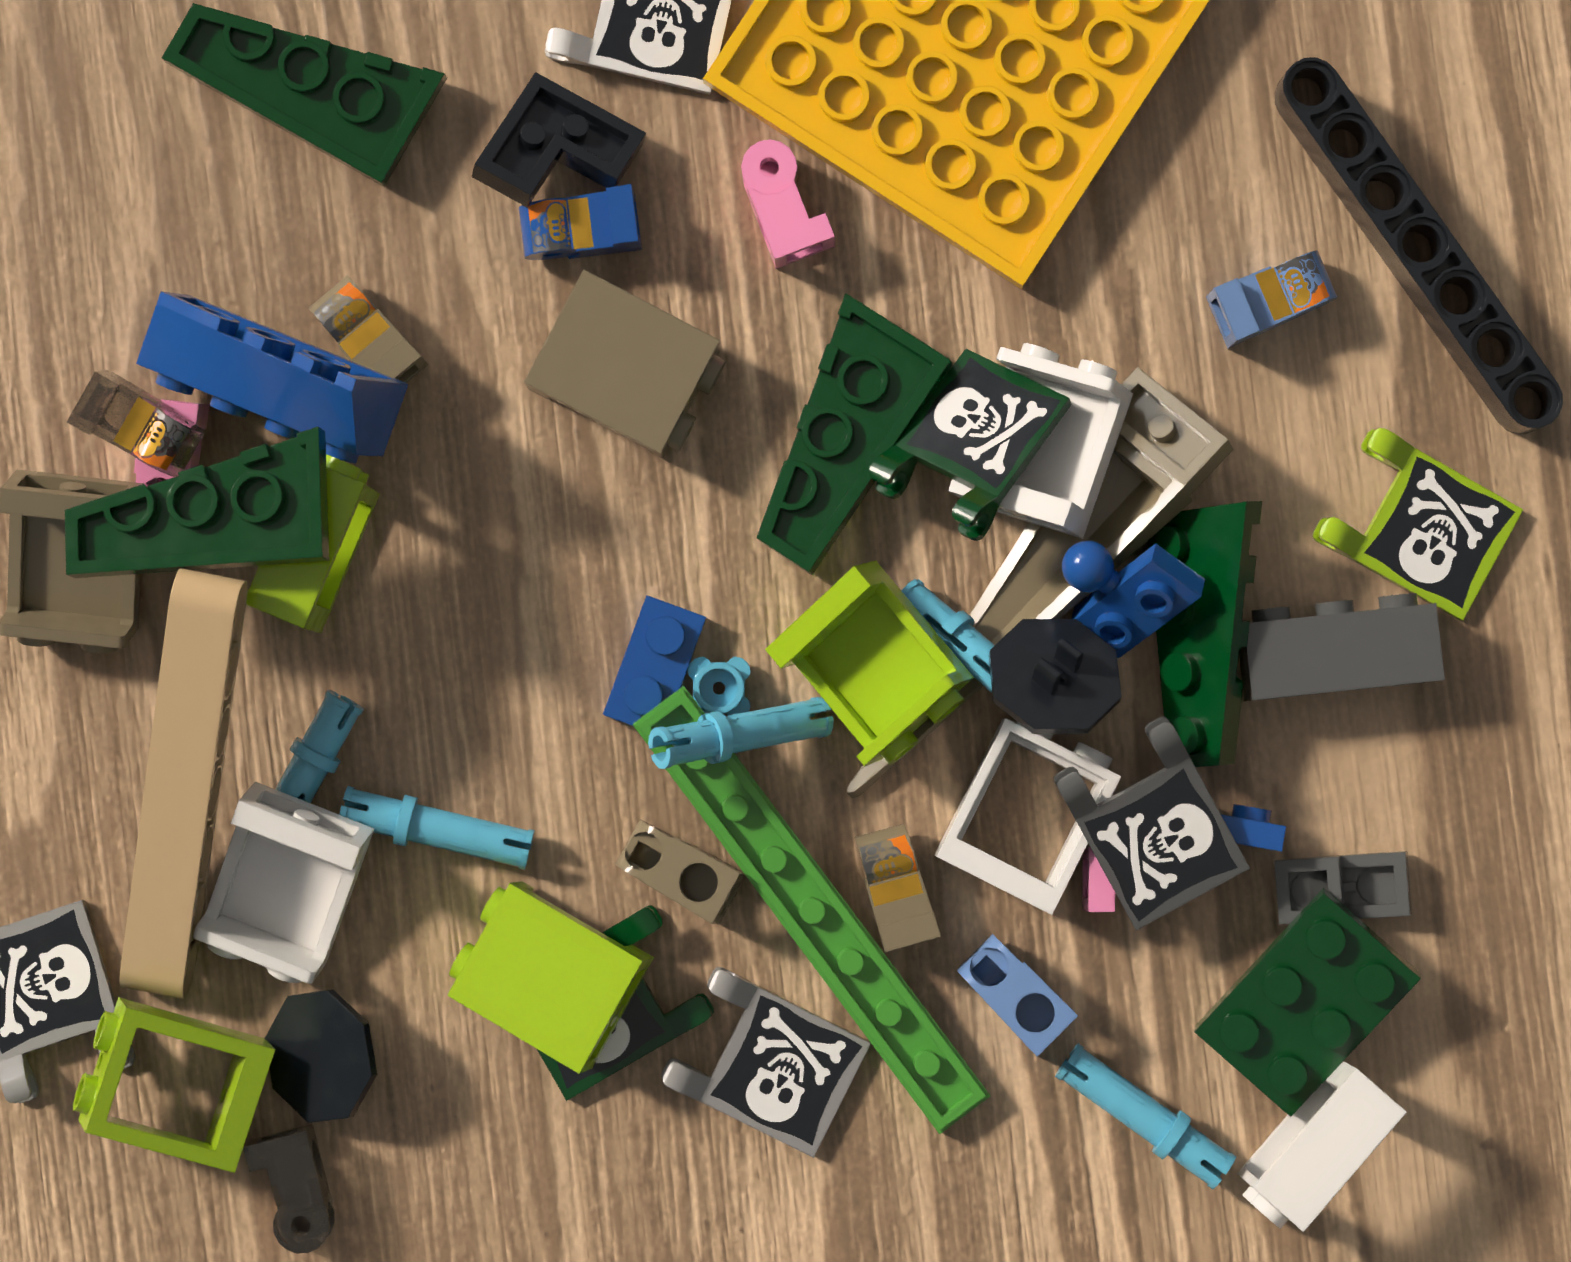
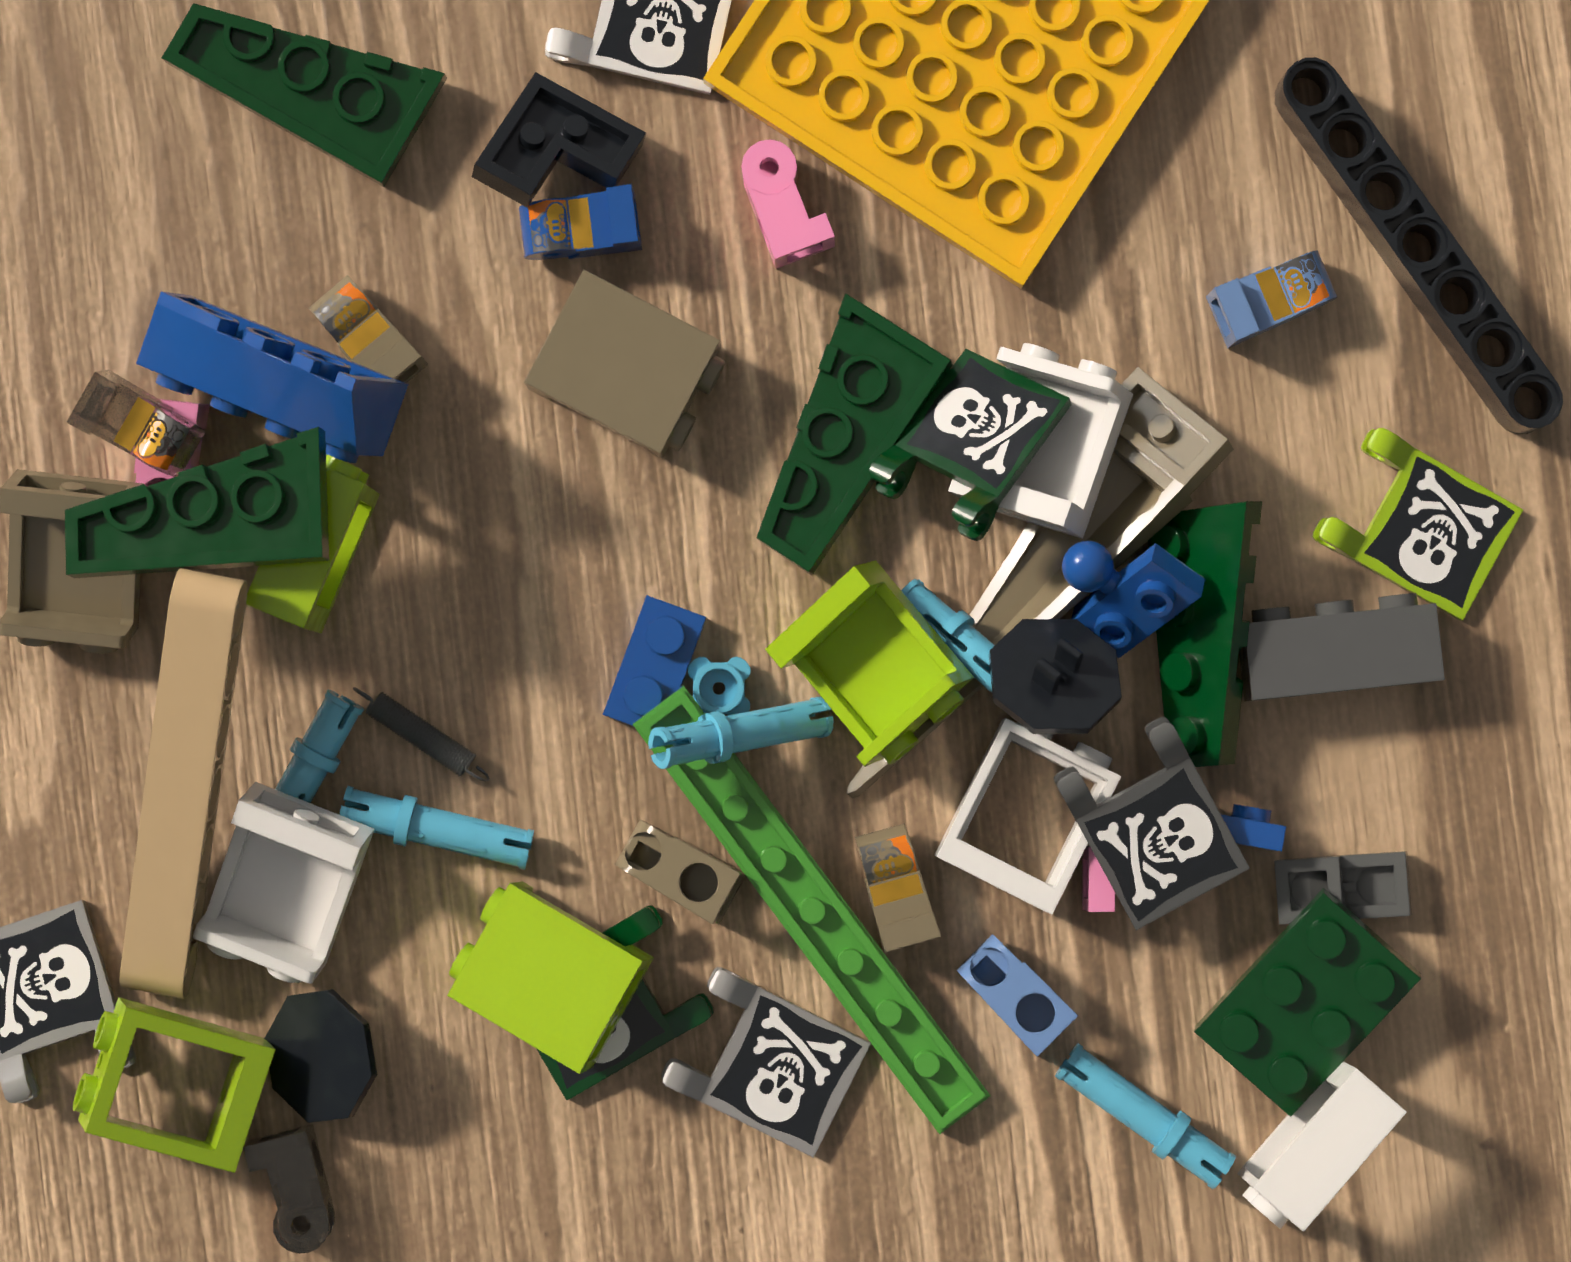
(421, 734): none -> dark grey piece

